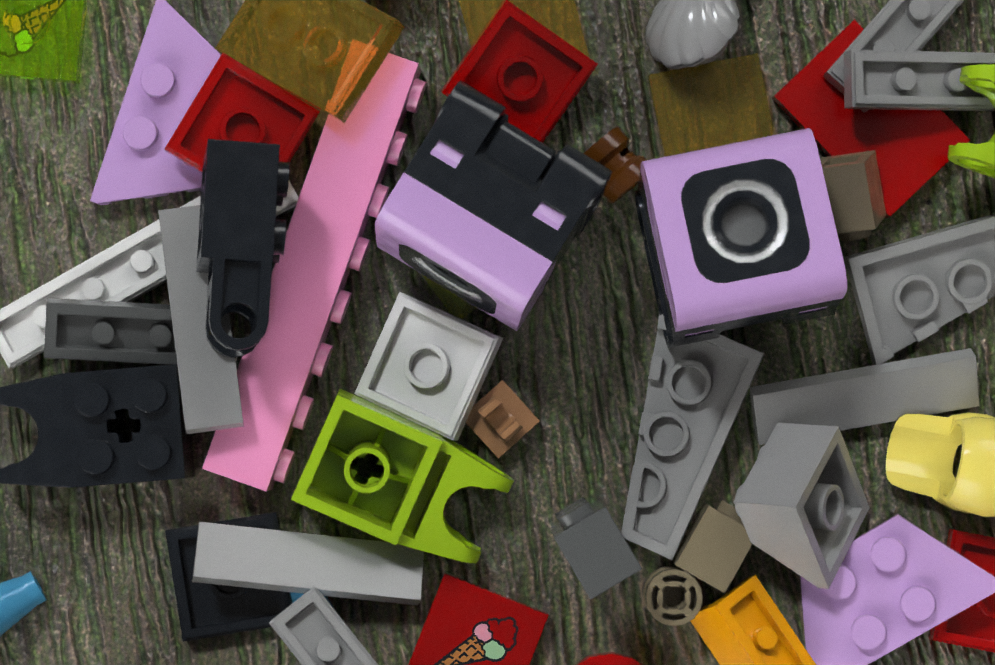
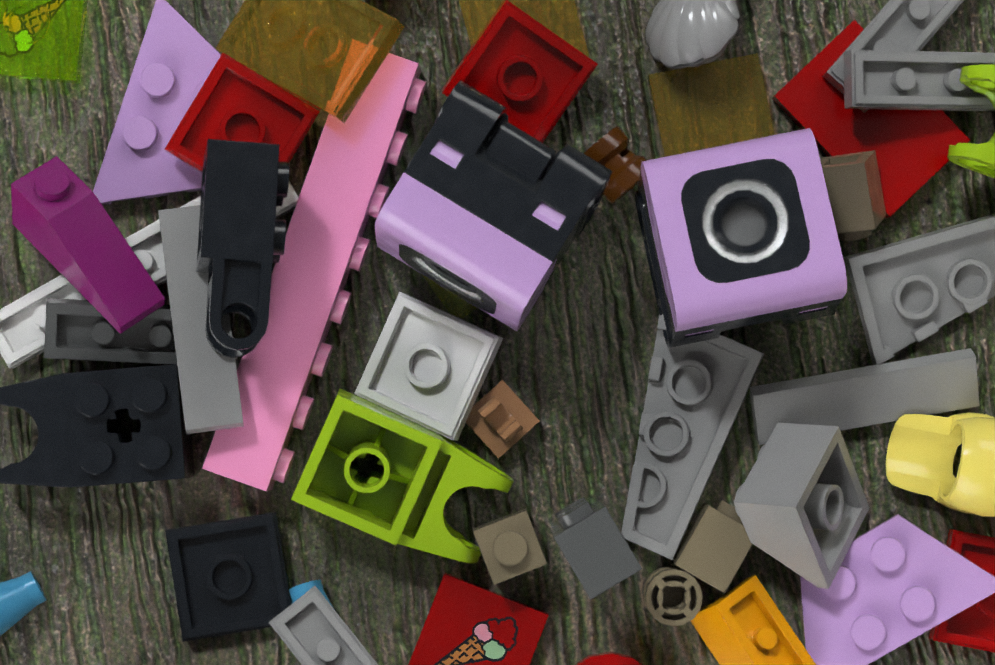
(83, 243): none -> magenta slope
(303, 560): light grey tile -> none
(509, 546): none -> dark tan brick

